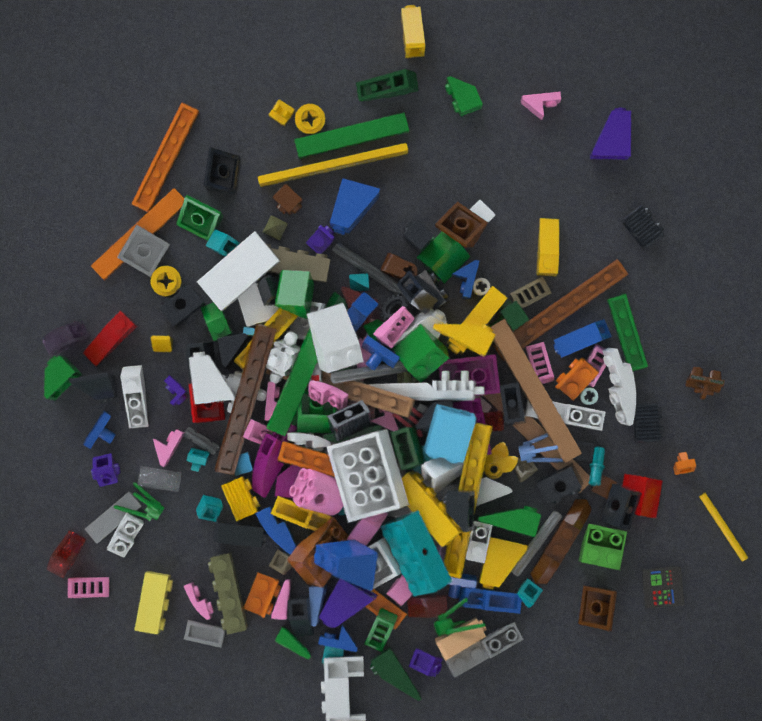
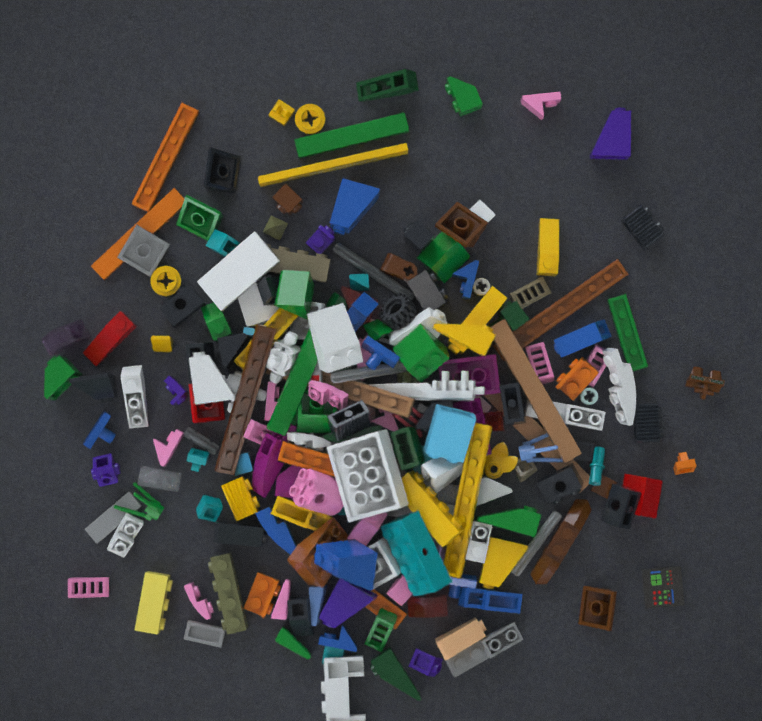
(65, 554): clear red slope -> none
(280, 562): dark tan slope -> none
(385, 333): bright pink slope -> none
(413, 31): yellow slope -> none
(417, 292): black slope -> none
(446, 626): green plant -> none
(460, 507): black slope -> none
(529, 592): teal slope -> none
(603, 546): bright green slope -> none
(723, 526): yellow bar -> none

